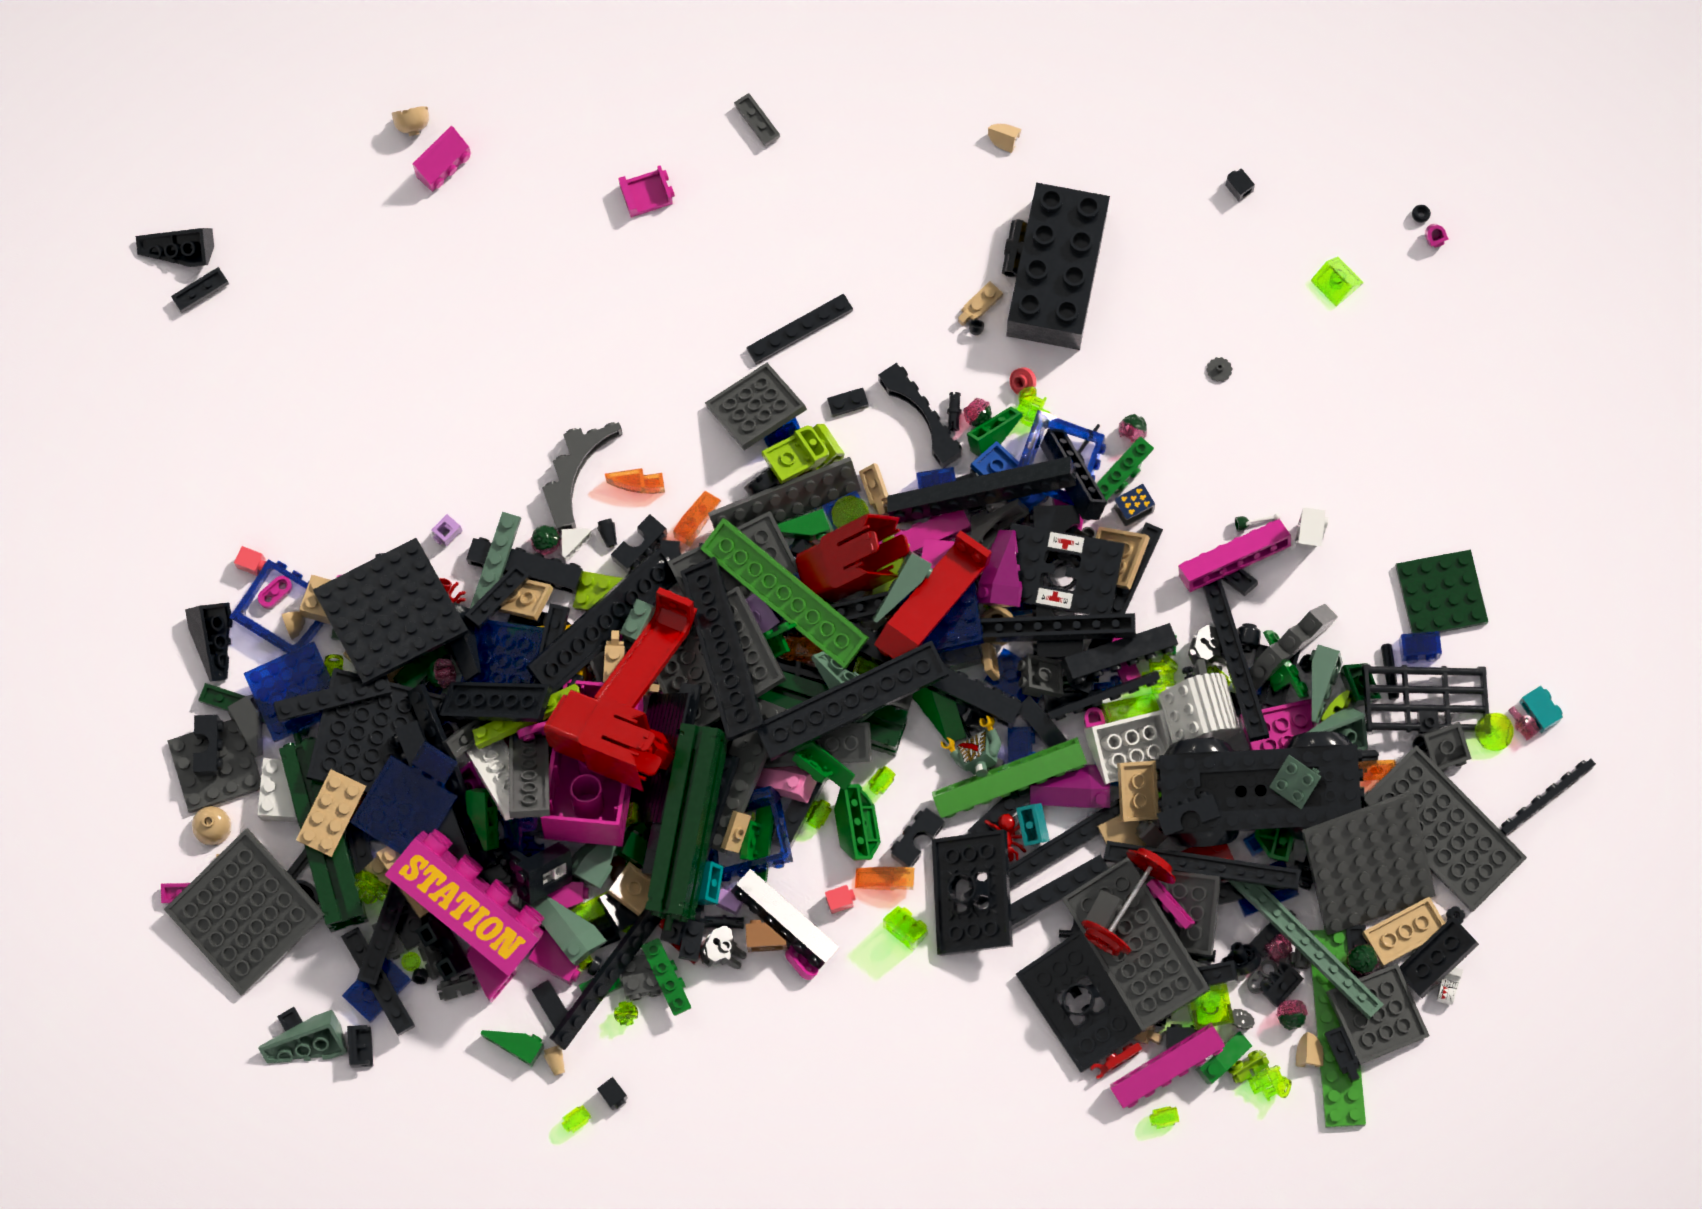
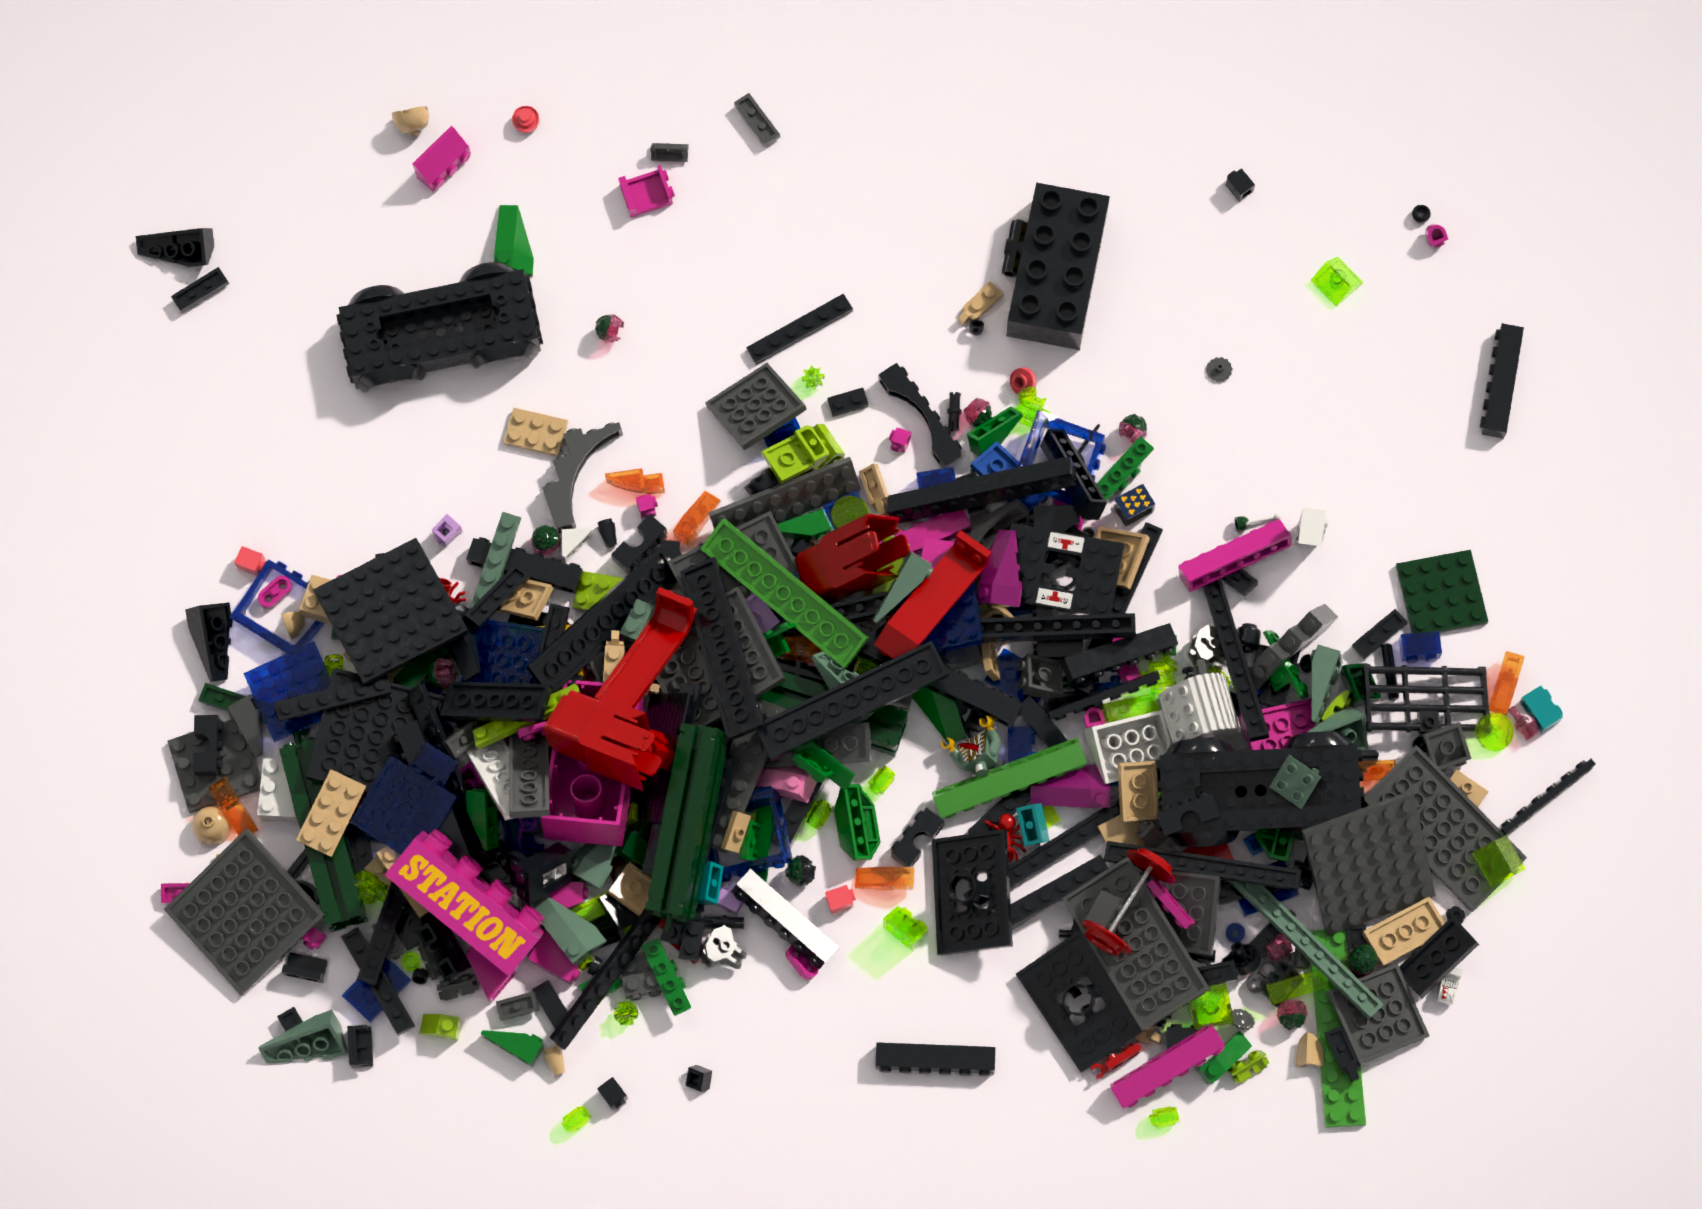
(232, 806): none -> clear orange slope
(305, 967): none -> black panel
(314, 939): none -> dark pink plate
(383, 326): none -> black piece
(441, 1026): none -> lime slope
(512, 241): none -> green wedge
(517, 1006): none -> dark grey plate
(525, 119): none -> coral plate
(536, 432): none -> tan plate
(608, 326): none -> piece
(646, 505): none -> dark pink plate
(669, 152): none -> dark grey hinge
(699, 1078): none -> black slope
(762, 938): medium nougat slope -> none
(800, 871): none -> piece
(811, 373): none -> clear neon green gear
(899, 439): none -> dark pink plate
(937, 1058): none -> black brick
(1004, 136): tan brick -> none
(1051, 816): none -> clear neon green tile
(1235, 933): none -> clear blue tile
(1277, 1081): clear neon green piece -> none
(1296, 986): none -> clear neon green tile
(1379, 634): none -> black plate
(1470, 788): none -> tan plate
(1499, 861): none -> clear neon green slope
(1502, 381): none -> black brick
(1506, 682): none -> clear orange slope

